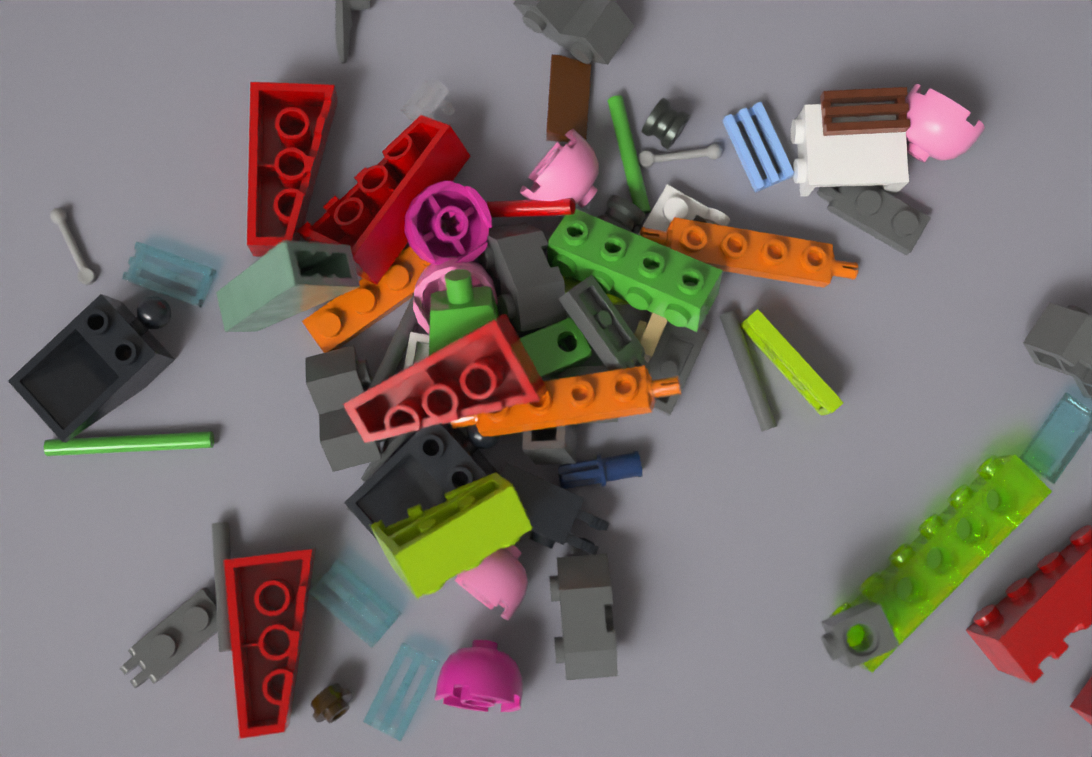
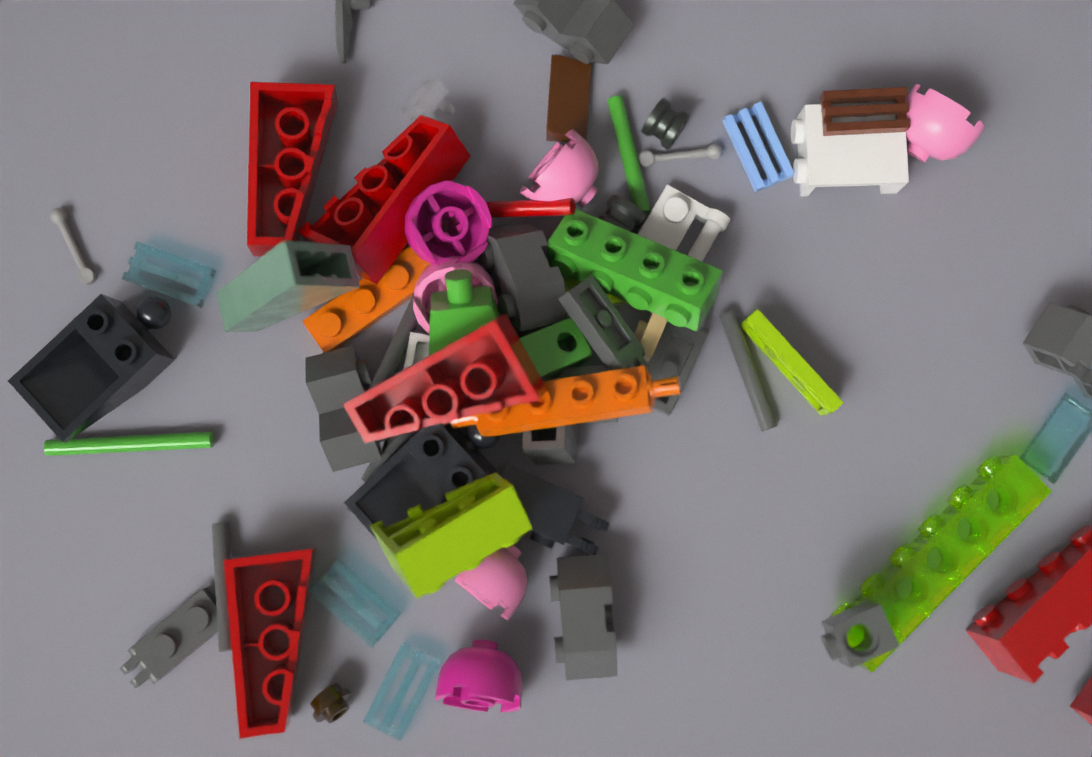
(600, 470): dark blue axle -> none
(754, 252): orange plate -> none
(877, 214): dark grey hinge -> none

